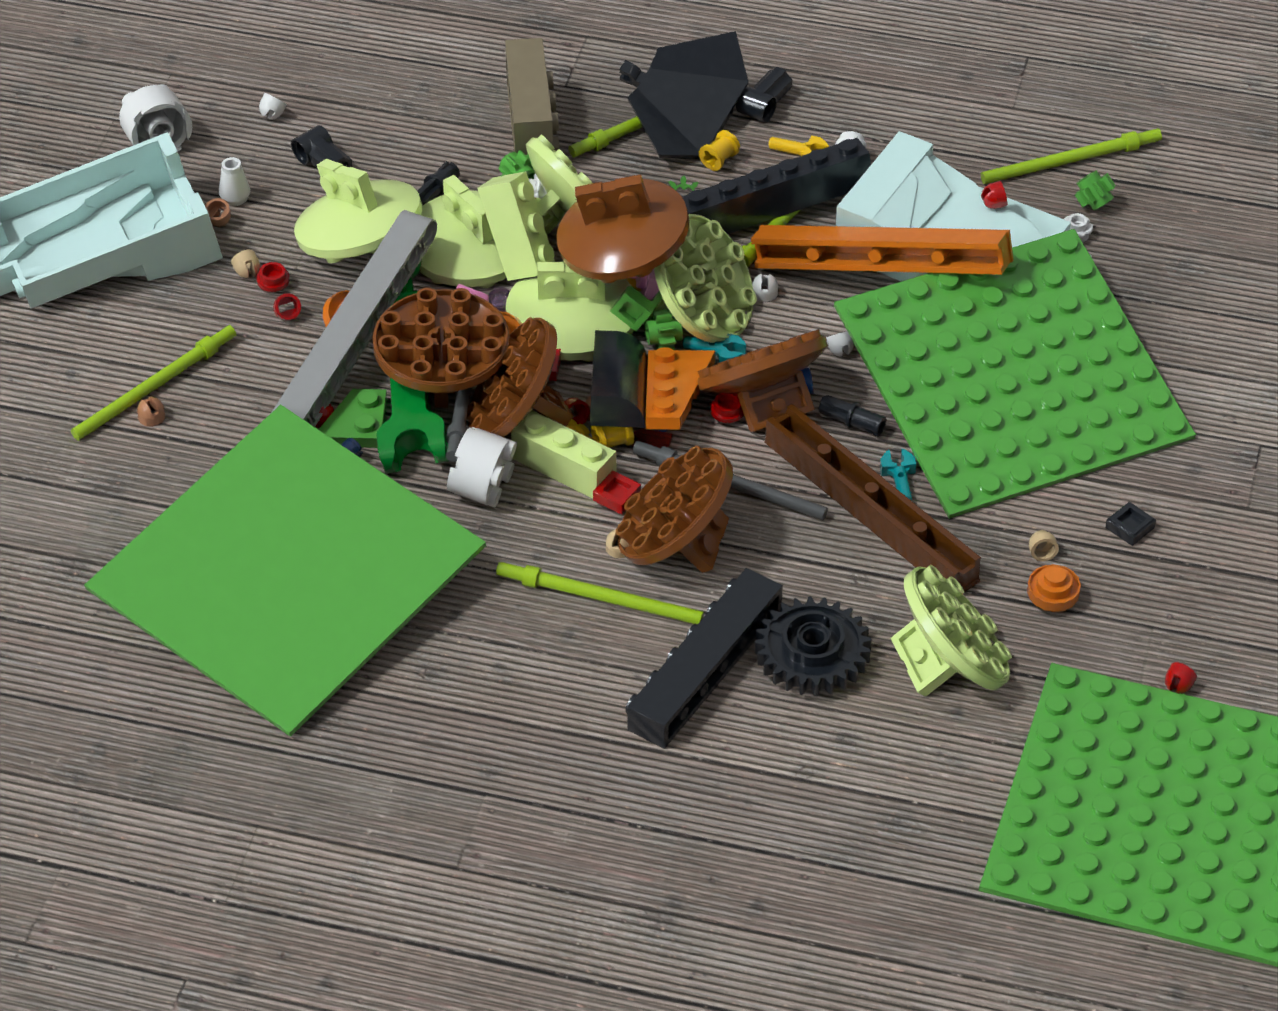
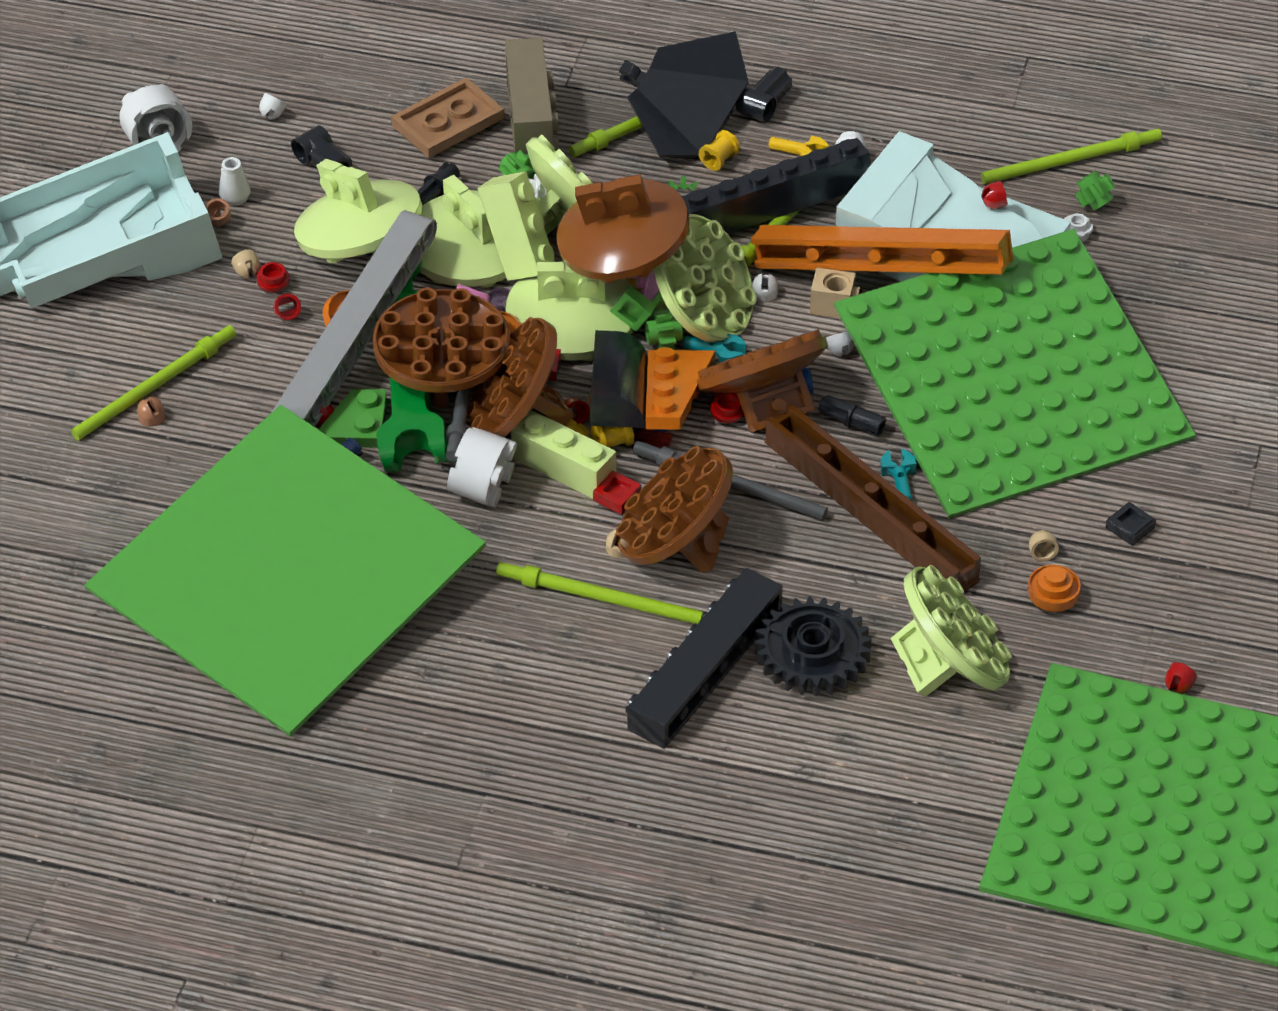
(447, 117): none -> medium nougat plate
(830, 287): none -> tan brick

